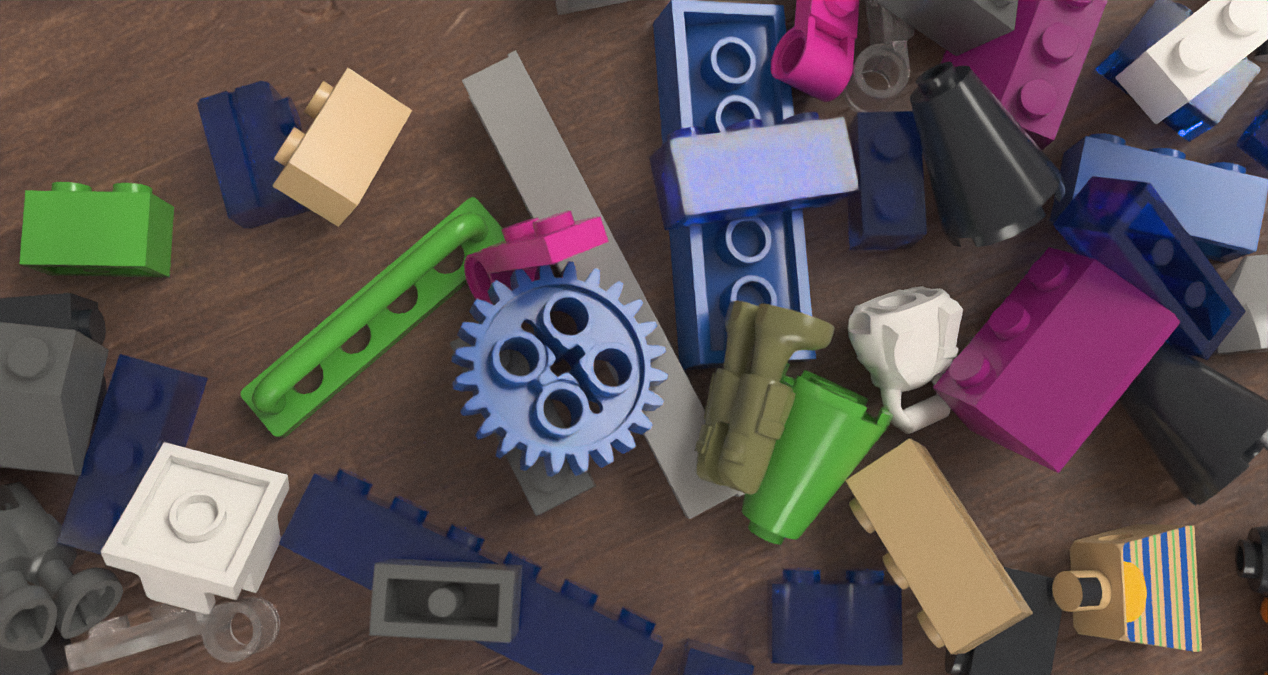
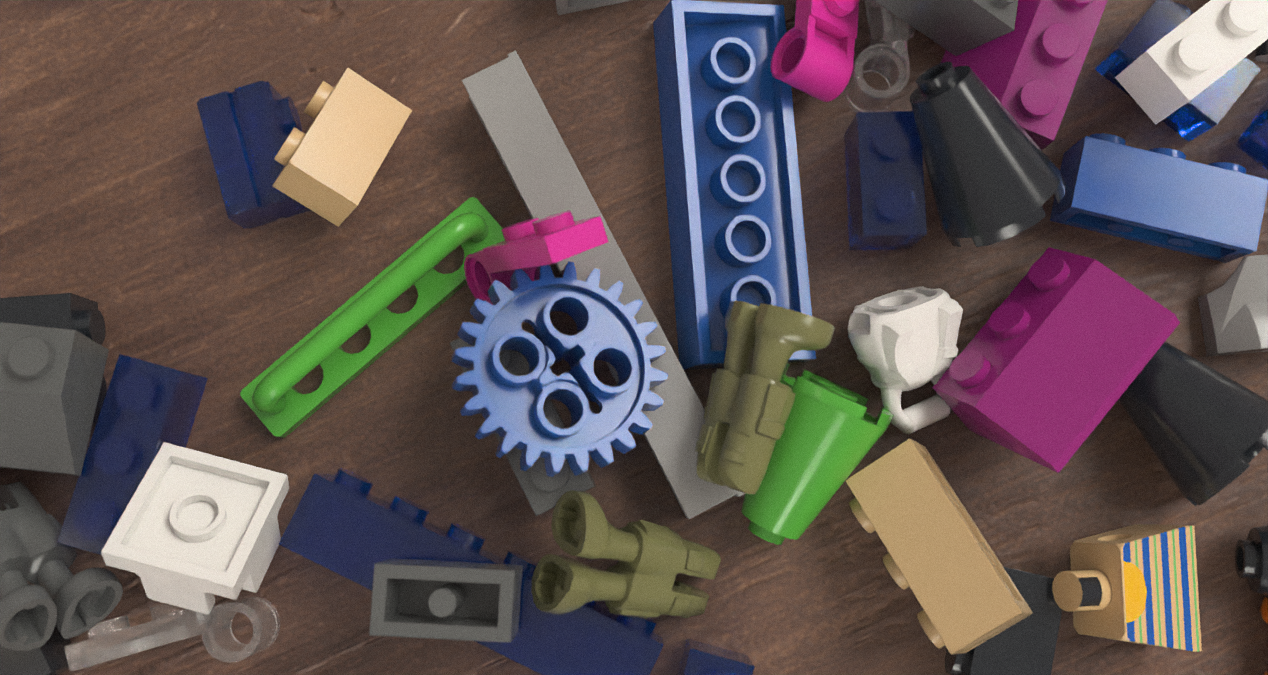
(97, 232): bright green brick -> none
(641, 580): none -> olive piece
(752, 170): clear blue brick -> none
(835, 619): clear blue brick -> none
(1145, 244): clear blue brick -> none

